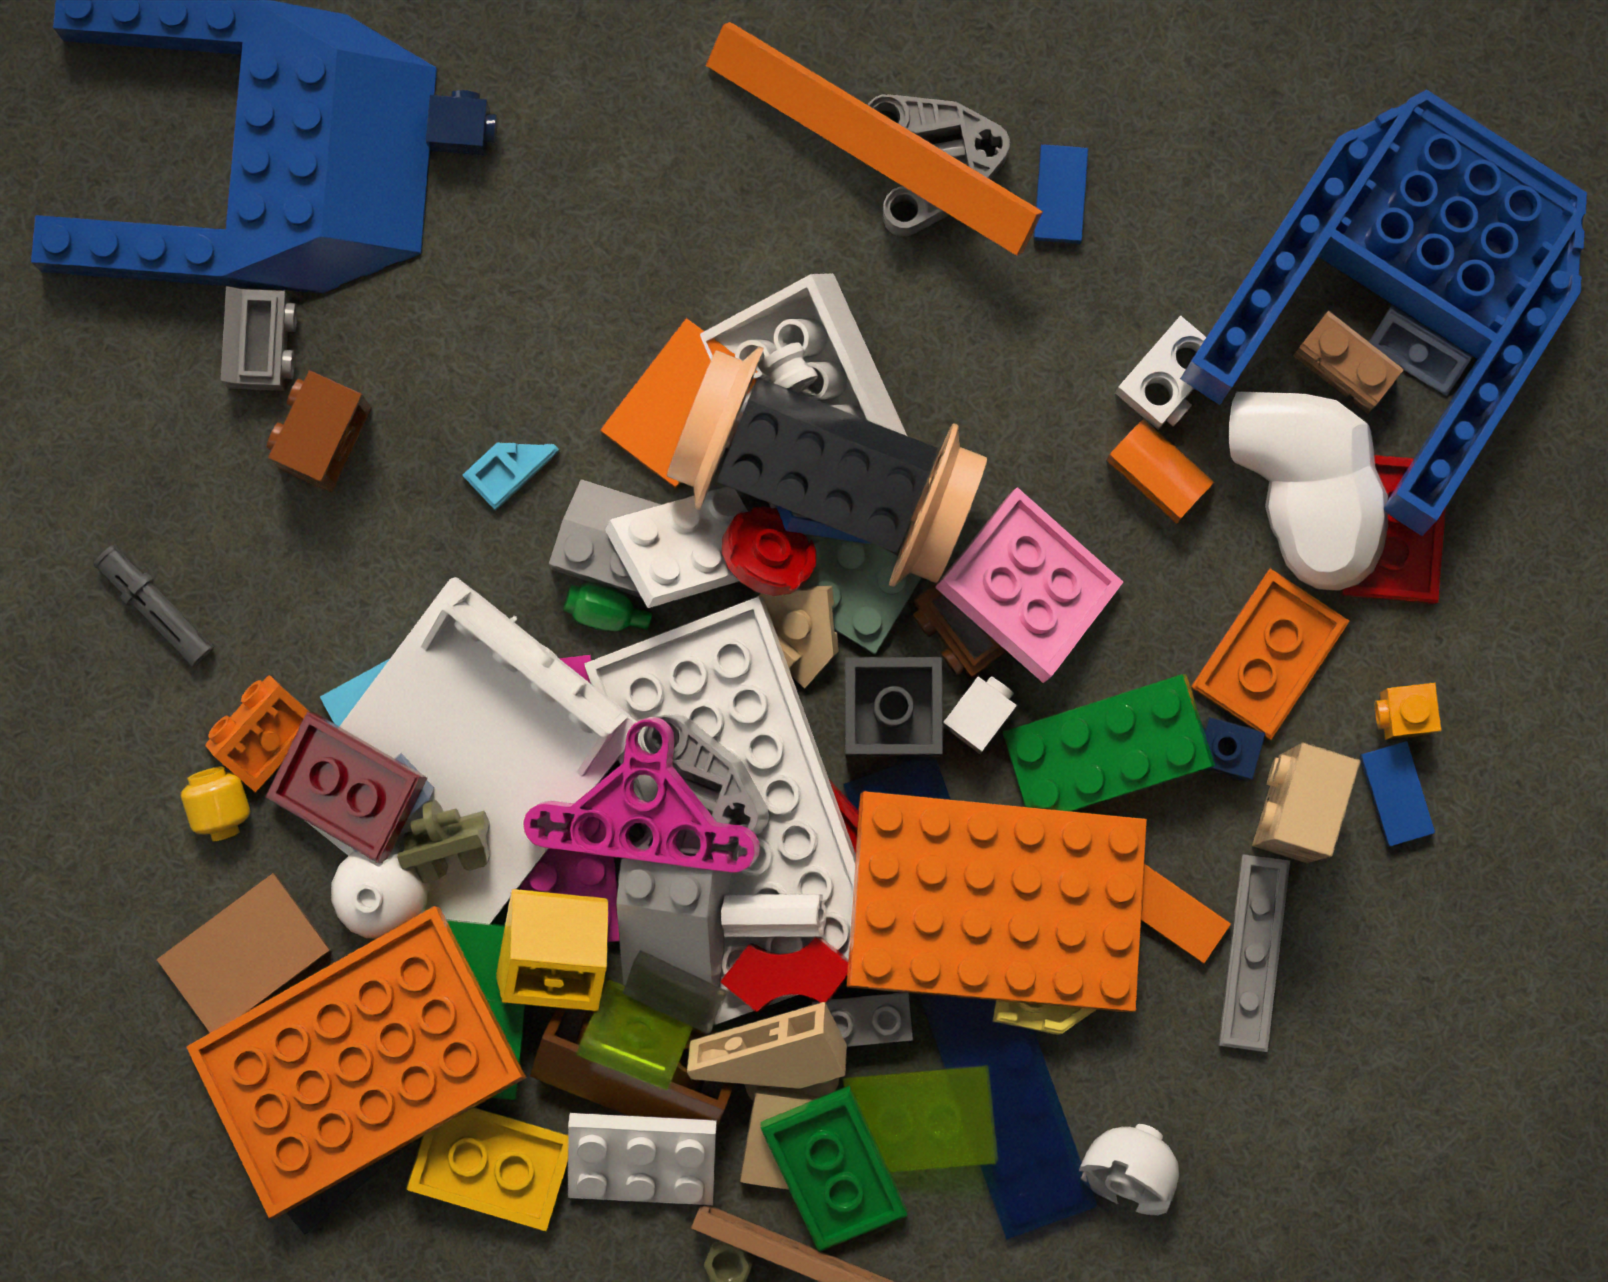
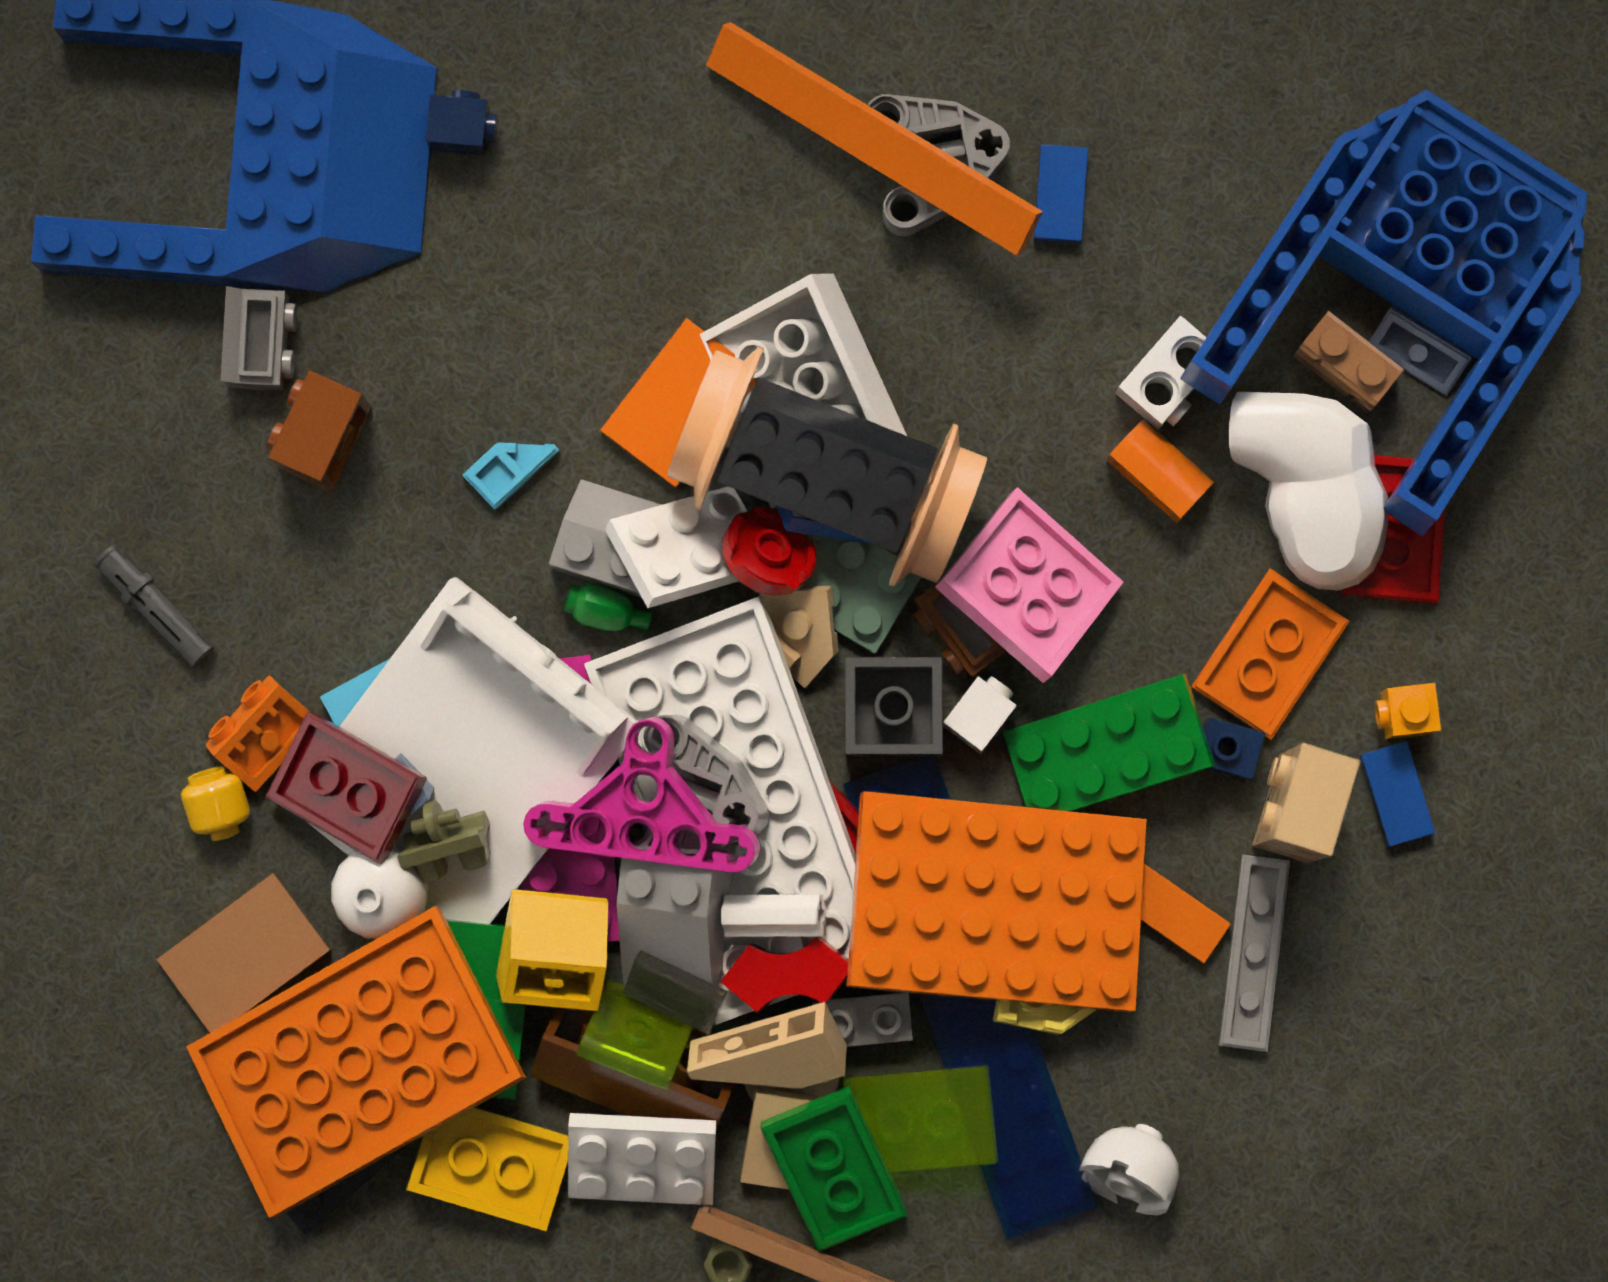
(788, 368): white wheel -> none

